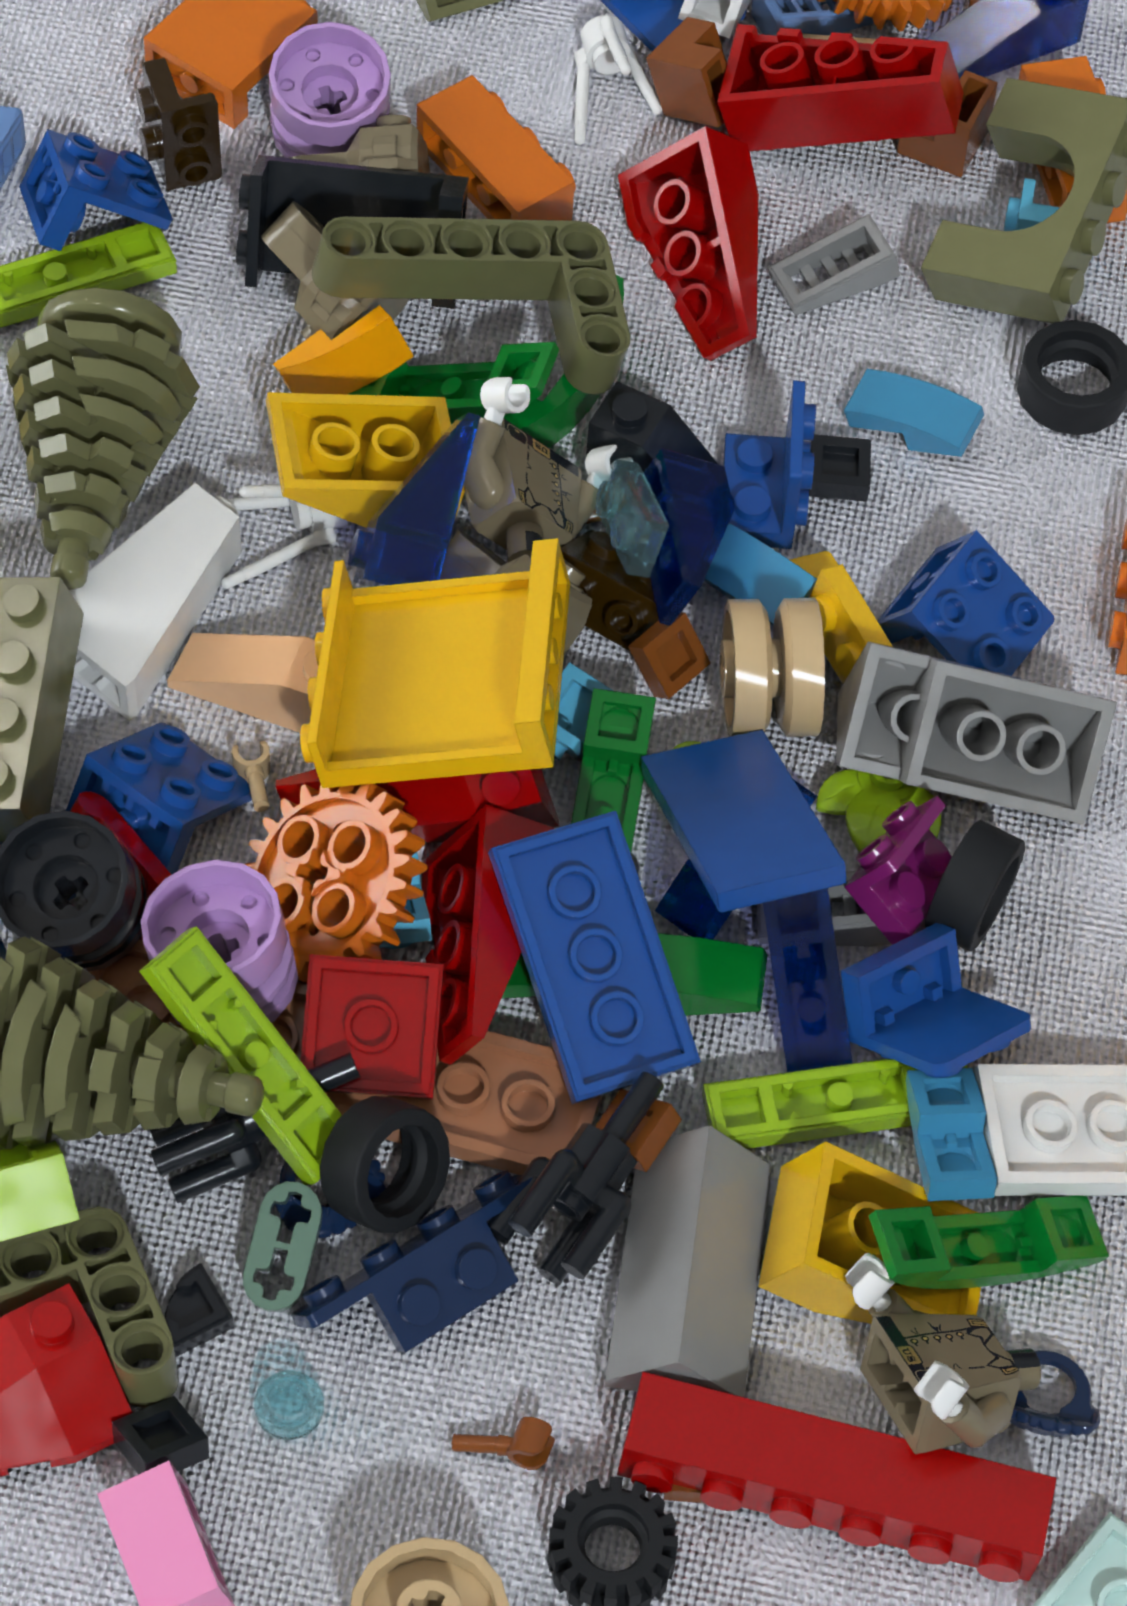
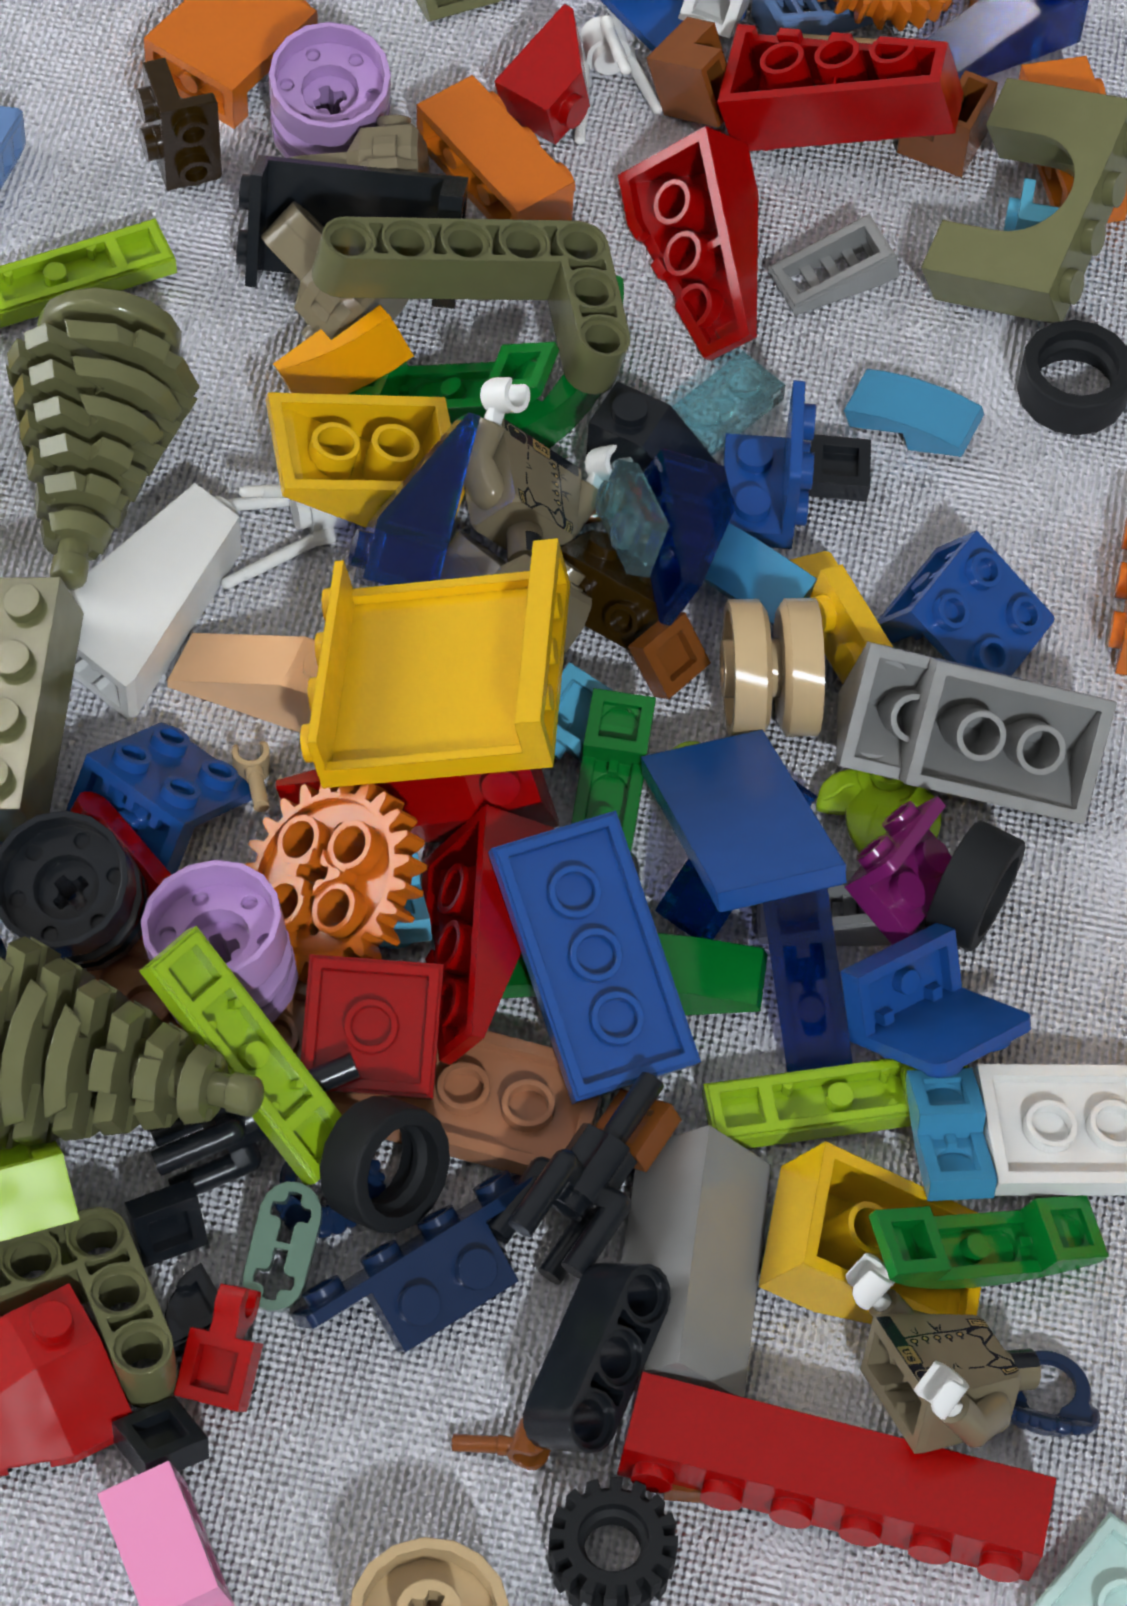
(76, 172): blue bracket -> none
(166, 1223): none -> black plate
(220, 1362): none -> red plate
(289, 1405): clear light blue plate -> none
(547, 80): none -> red slope
(596, 1357): none -> black beam
(730, 401): none -> clear light blue plate

